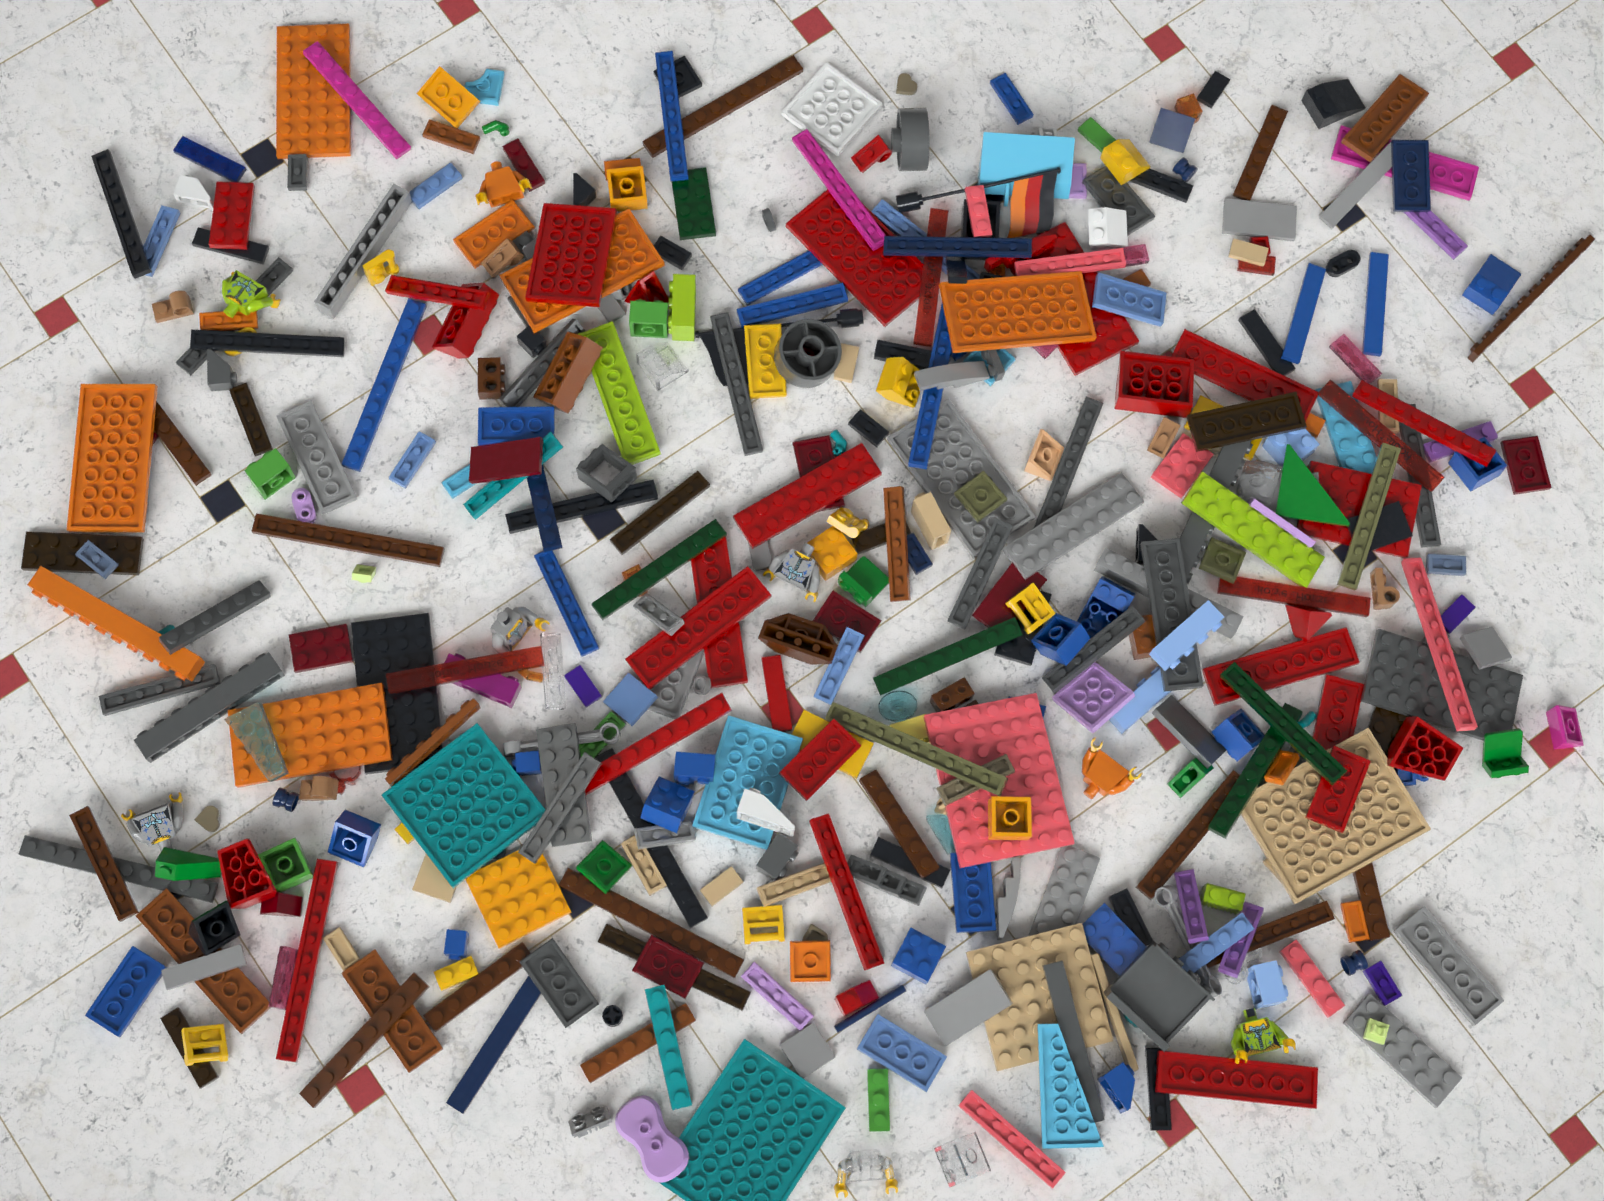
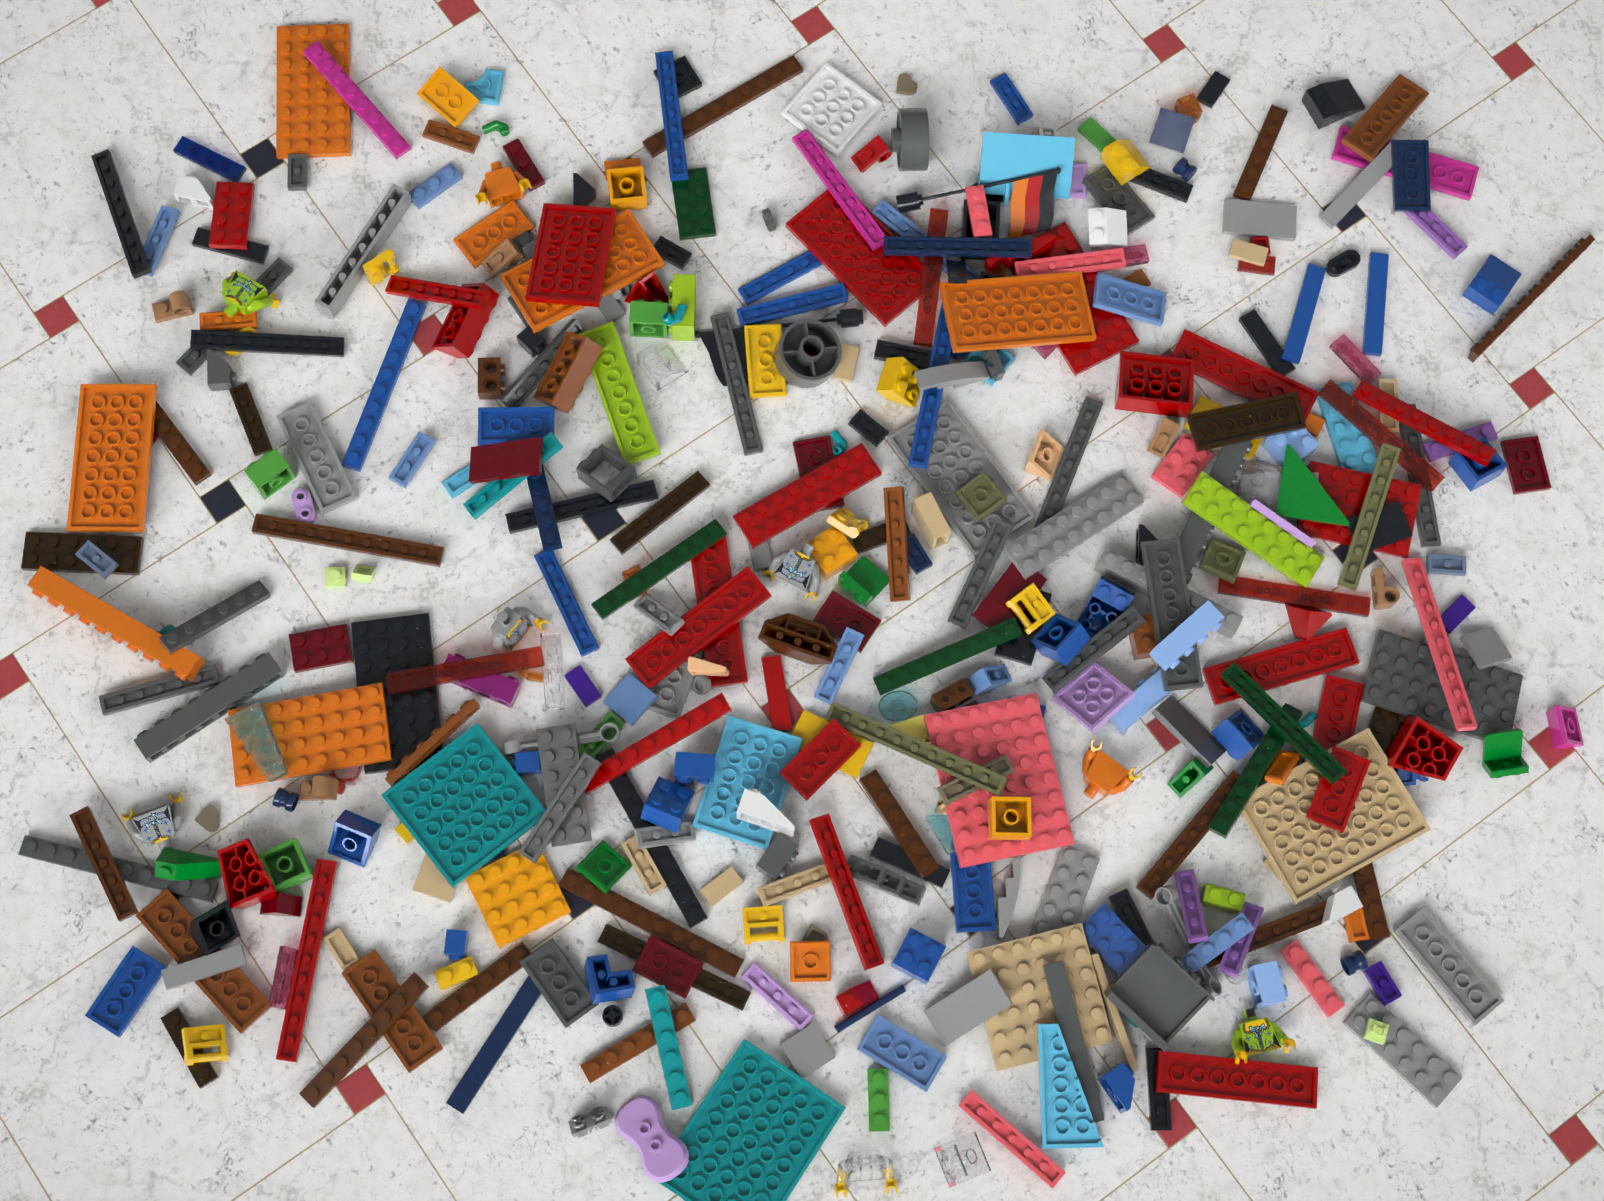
(335, 577): none -> yellowish green plate
(607, 985): none -> blue brick
(677, 317): none -> teal arm
(701, 667): none -> light nougat slope
(989, 679): none -> medium blue slope
(1340, 904): none -> white slope

